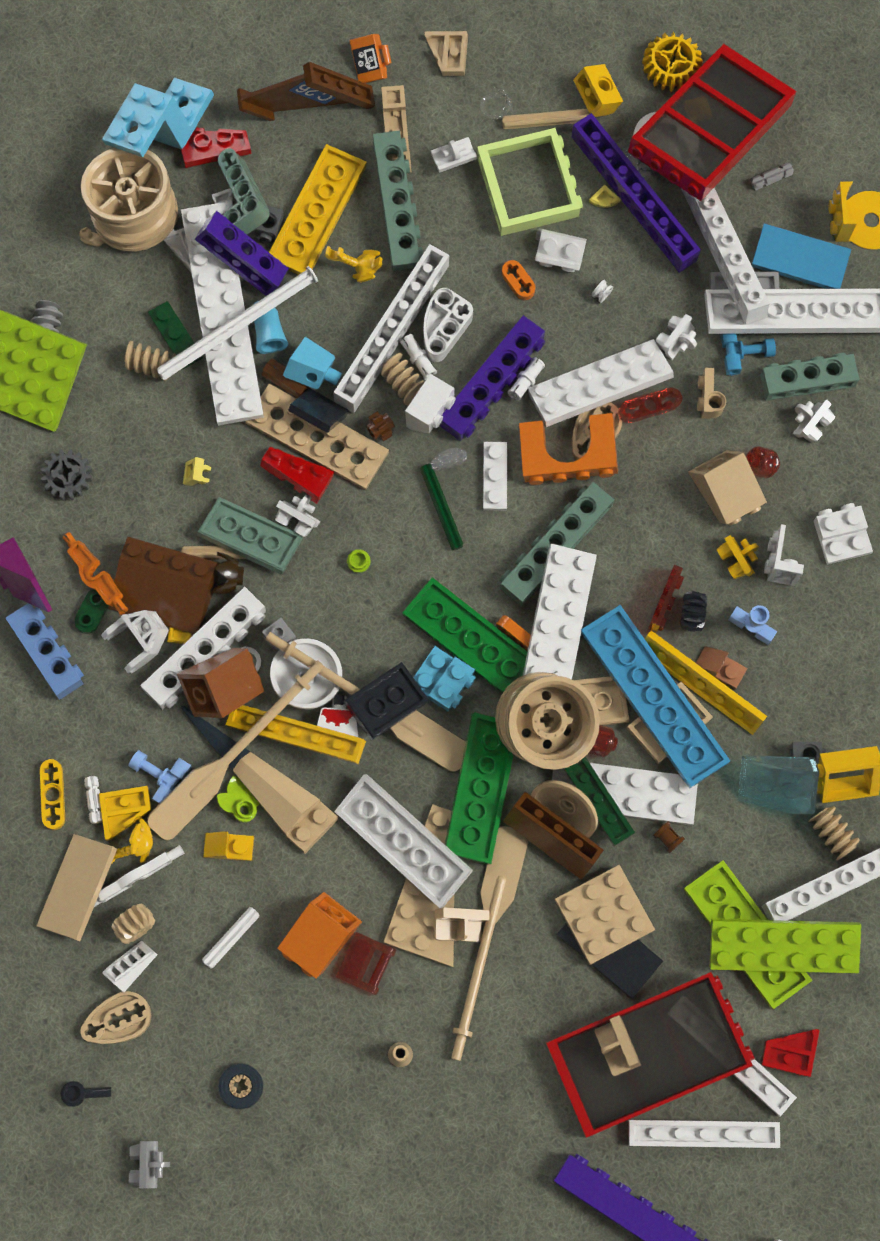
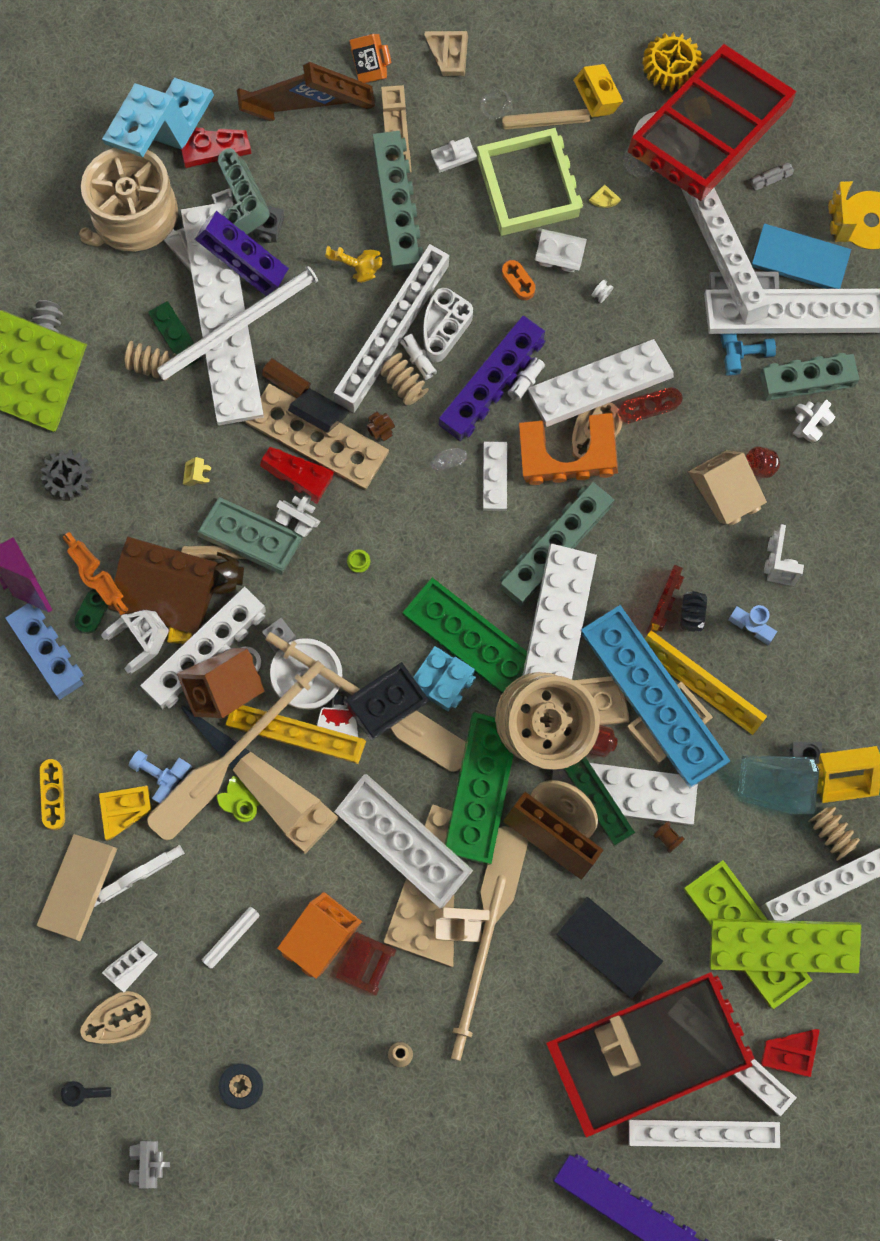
(93, 799): white axle -> none
(133, 923): tan gear -> none
(140, 841): yellow piece -> none
(228, 846): yellow slope -> none
(269, 333): medium azure plant -> none
(311, 365): medium azure torso -> none
(317, 209): yellow plate -> none
(429, 404): white slope -> none
(441, 507): dark green axle -> none
(514, 631): orange beam -> none
(604, 914): tan plate -> none
(635, 193): dark purple brick -> none
(680, 338): white hips -> none
(706, 384): tan plate -> none
(721, 666): nougat slope -> none
(732, 548): yellow hips -> none
(843, 533): white plate -> none

